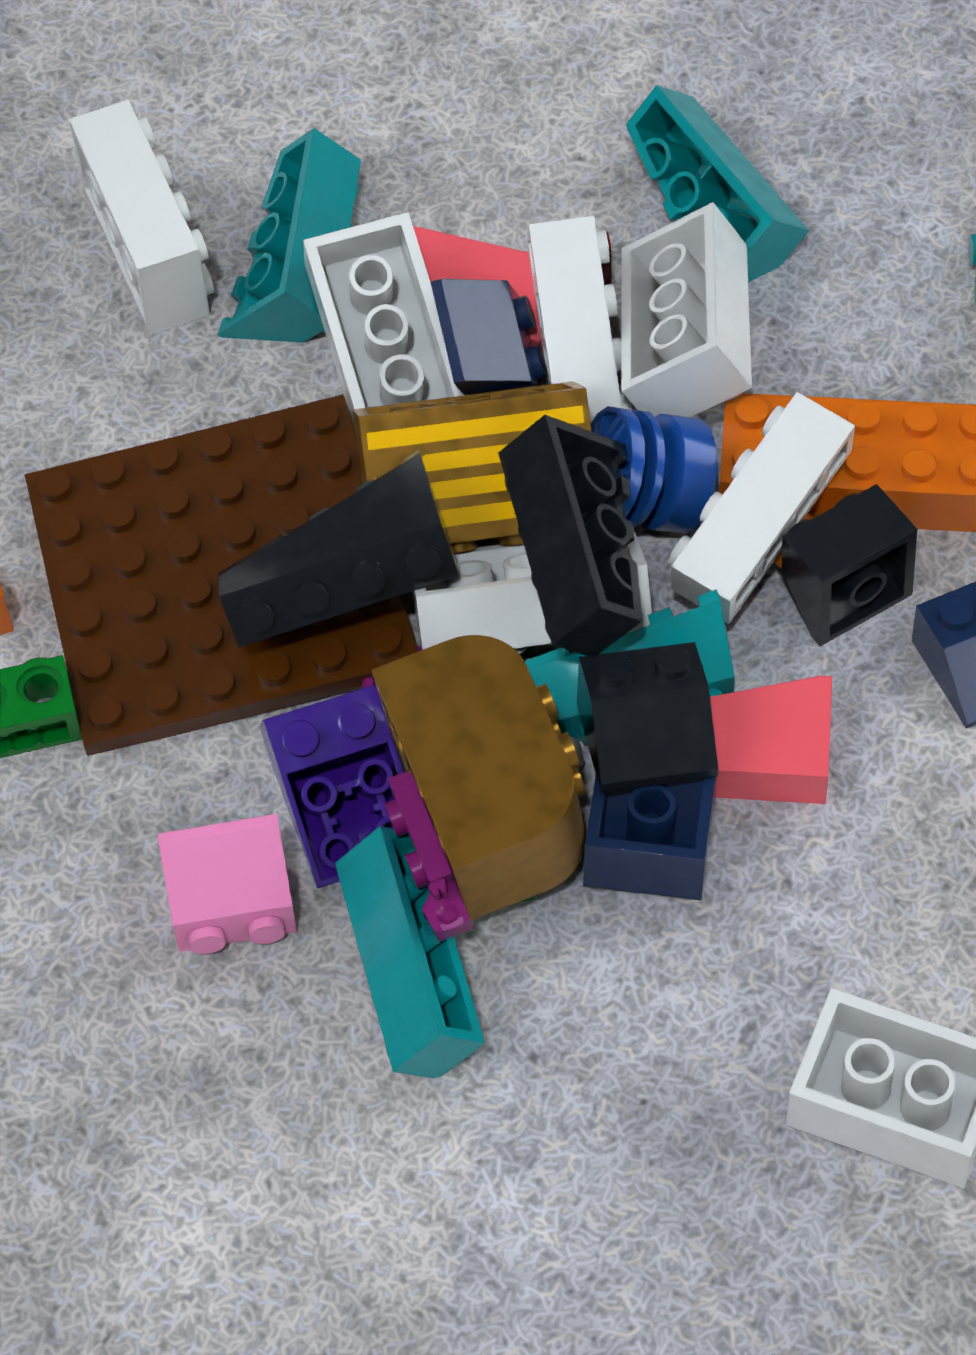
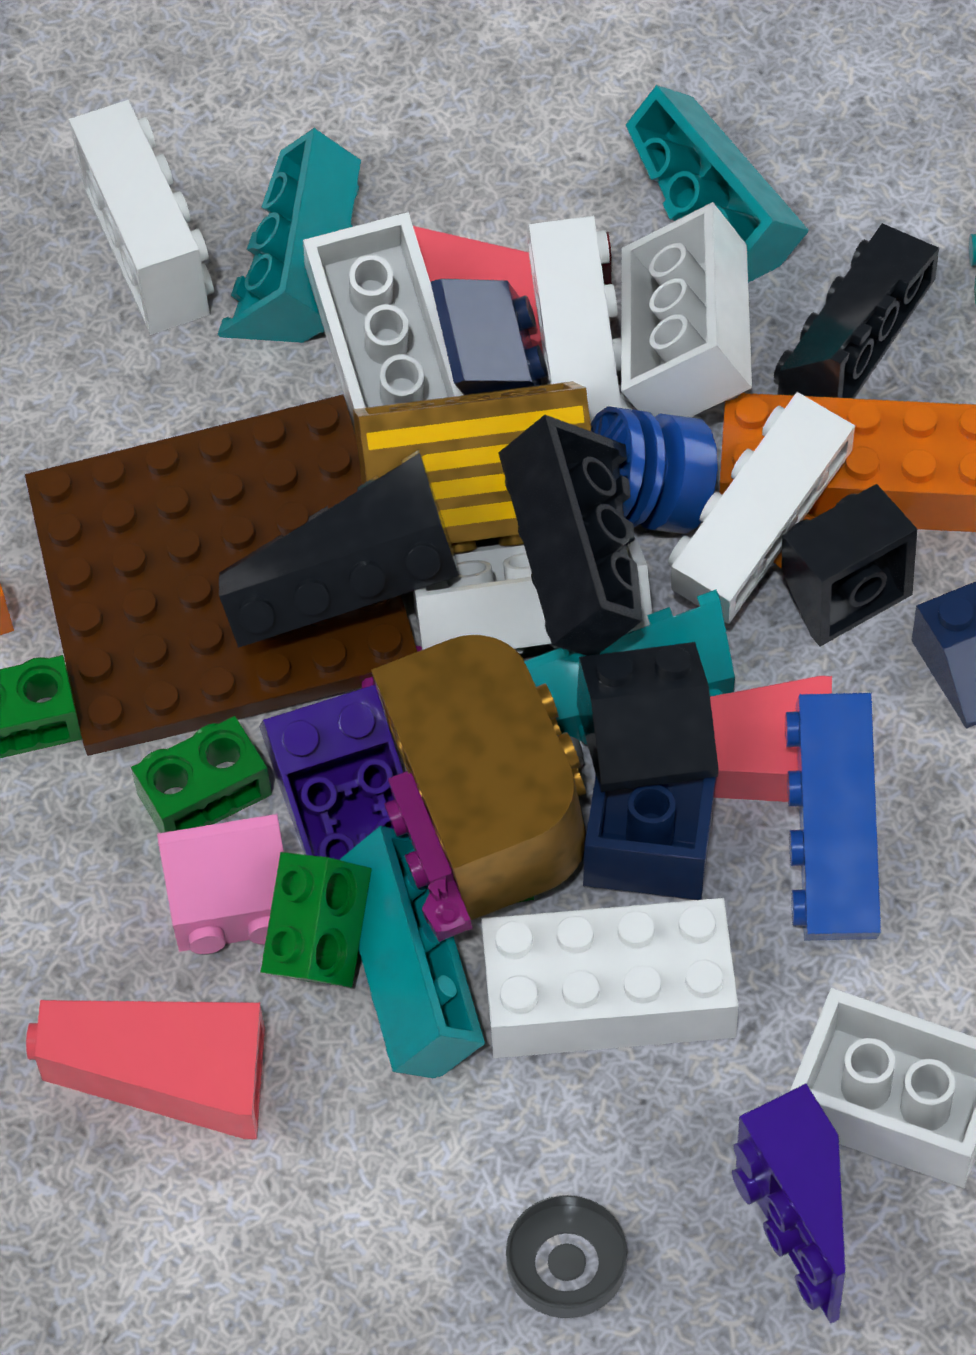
(158, 1056): none -> coral slope
(207, 791): none -> green brick
(316, 919): none -> green brick
(566, 1261): none -> dark grey piece
(609, 978): none -> white brick
(793, 1172): none -> dark purple slope
(835, 816): none -> blue brick
(859, 316): none -> black wedge

